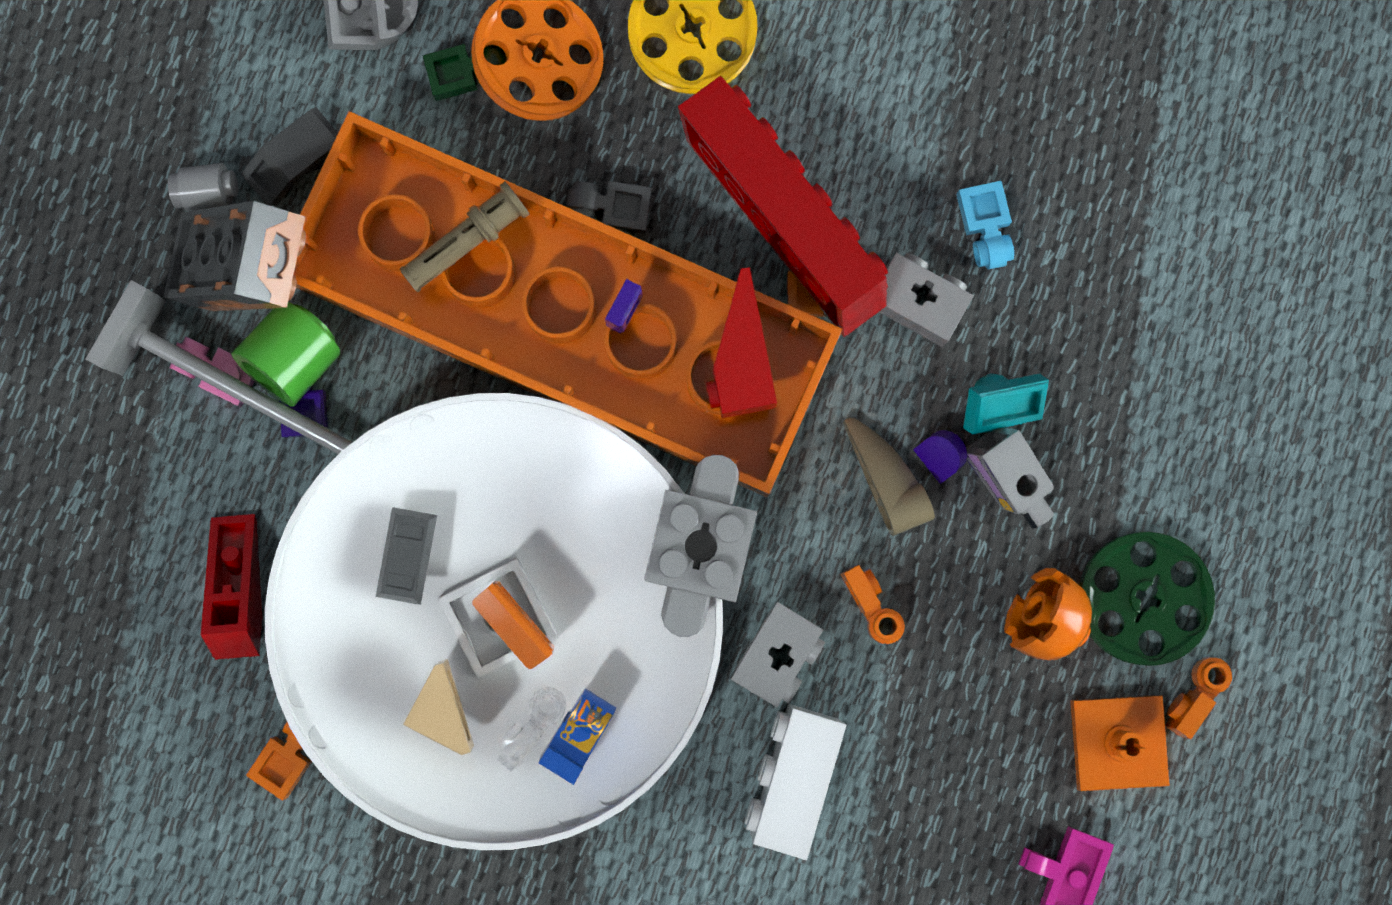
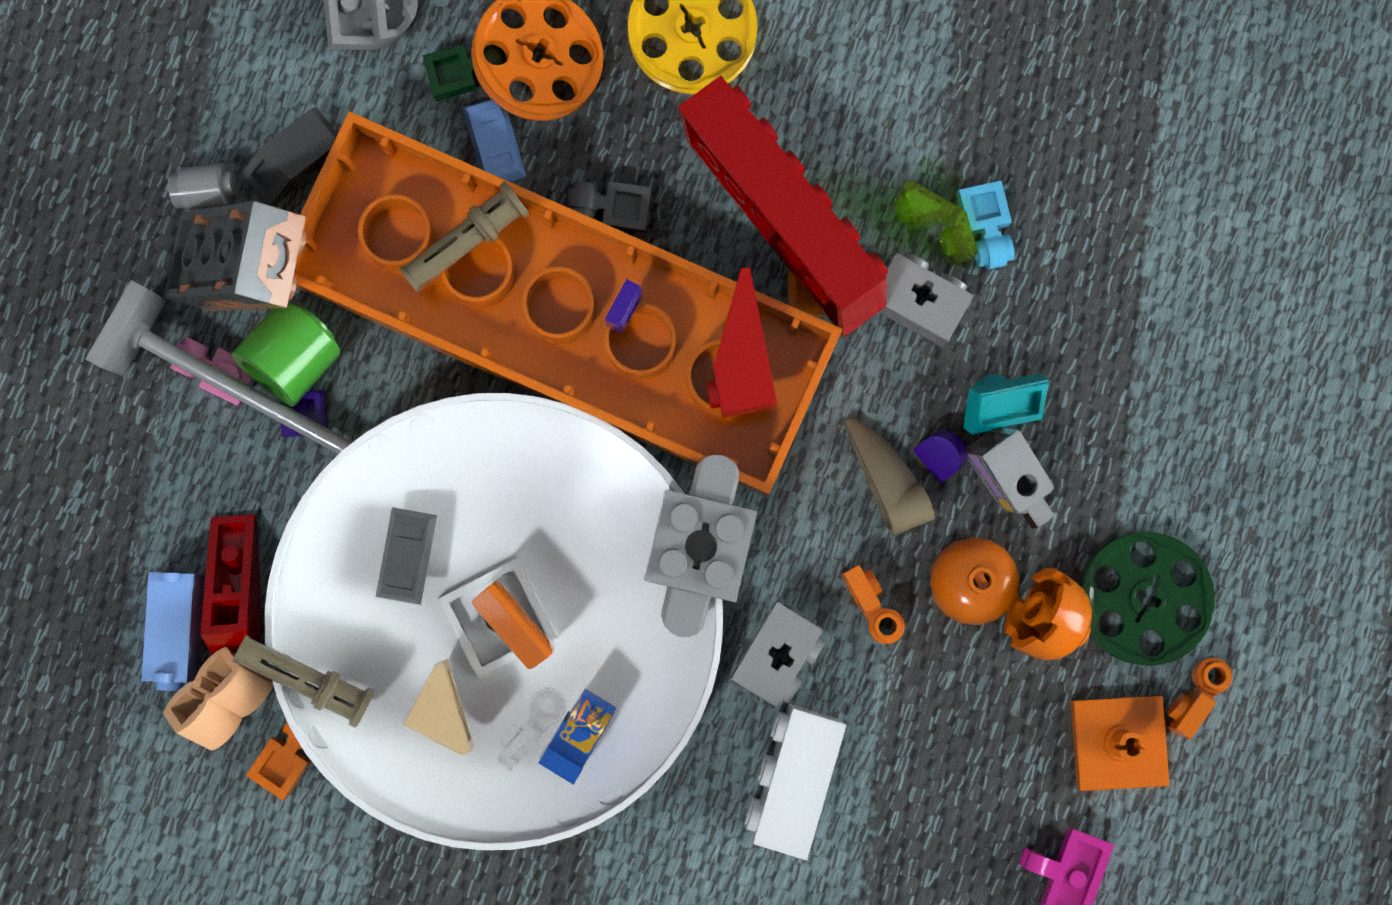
(172, 629): none -> light blue brick
(216, 700): none -> light nougat brick
(251, 655): none -> dark tan pin
(494, 140): none -> medium blue tile
(926, 210): none -> clear neon green slope
(968, 561): none -> orange cylinder

